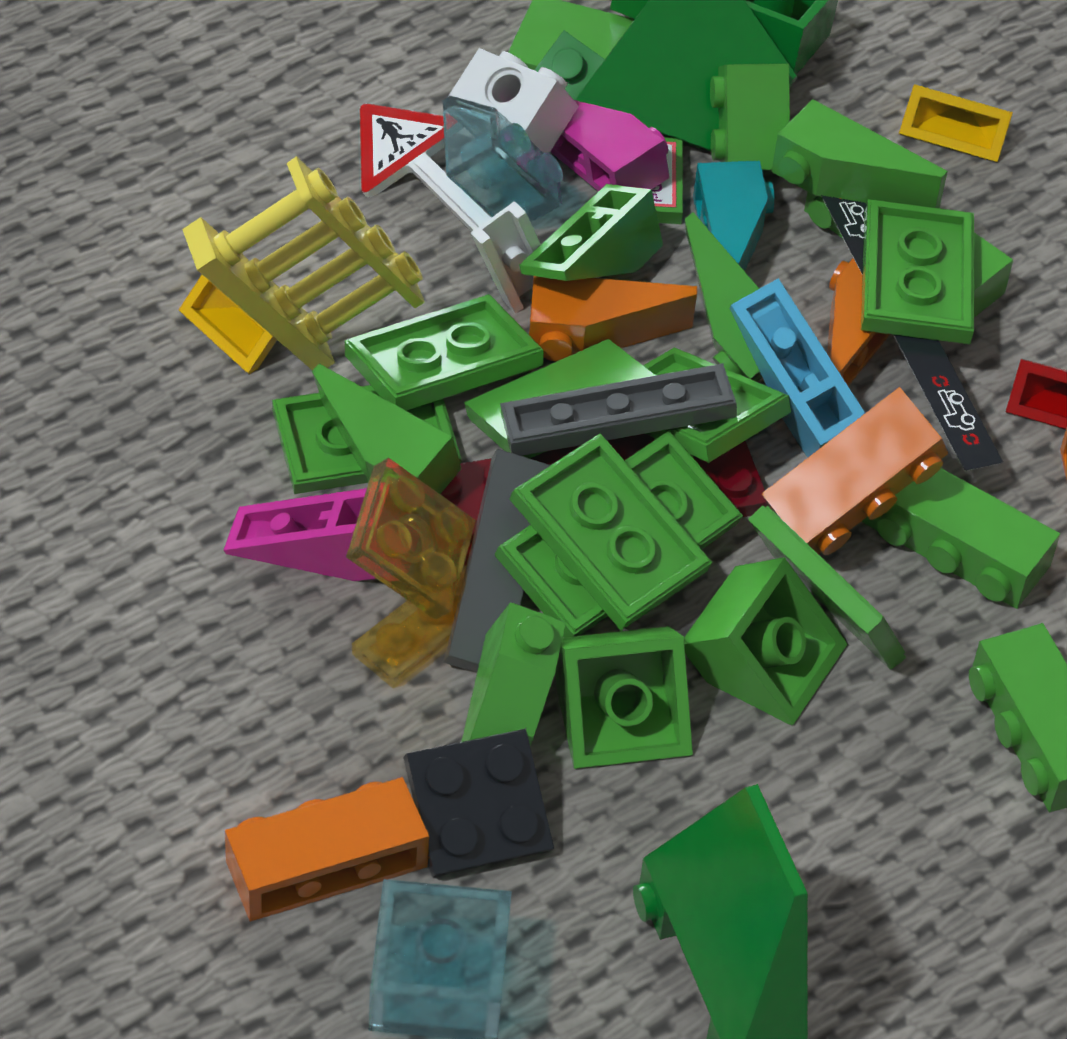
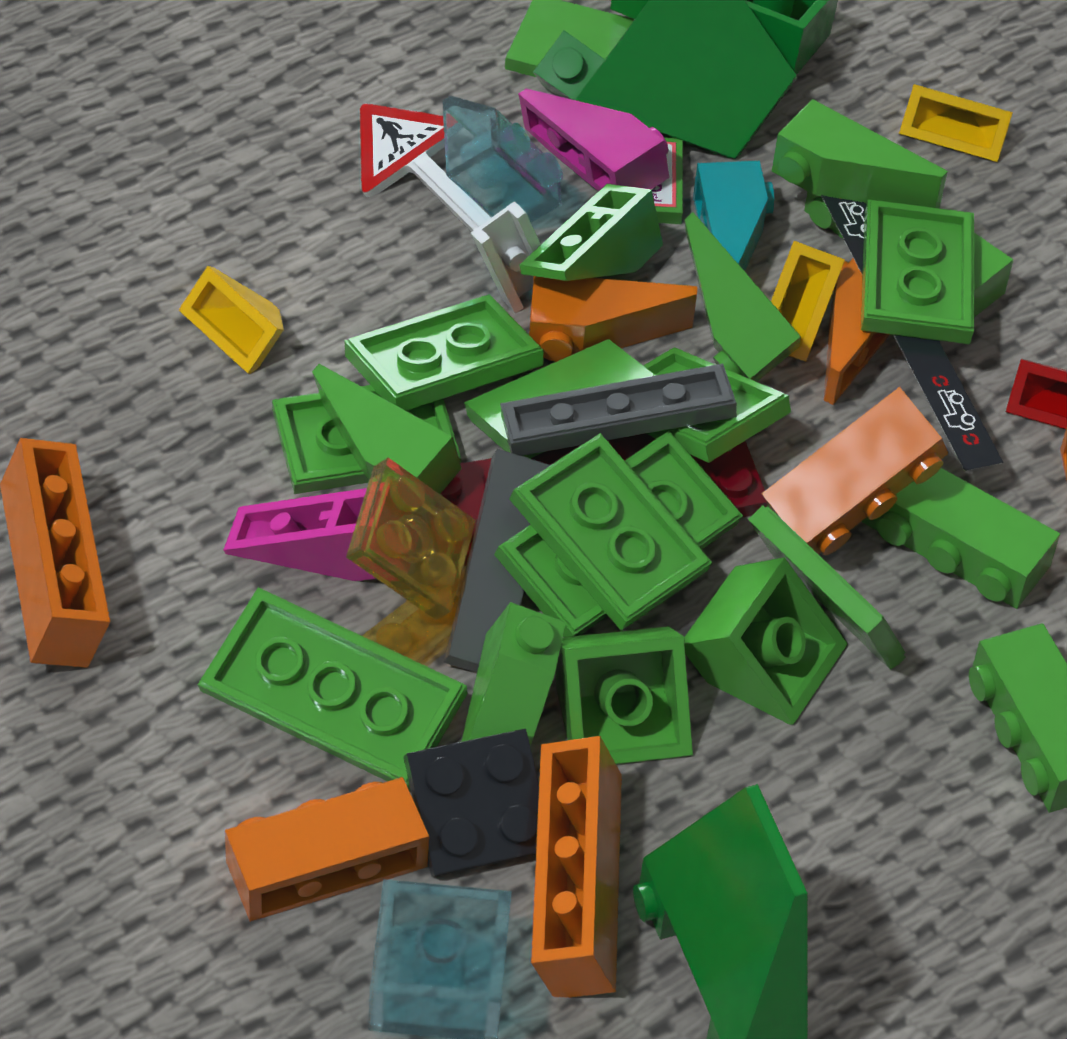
(54, 553): none -> orange brick
(280, 308): light yellow fence -> none
(331, 686): none -> bright green tile
(520, 94): white brick -> none
(577, 868): none -> orange brick
(751, 111): bright green brick -> none
(796, 365): medium azure slope -> none
(806, 291): none -> yellow slope

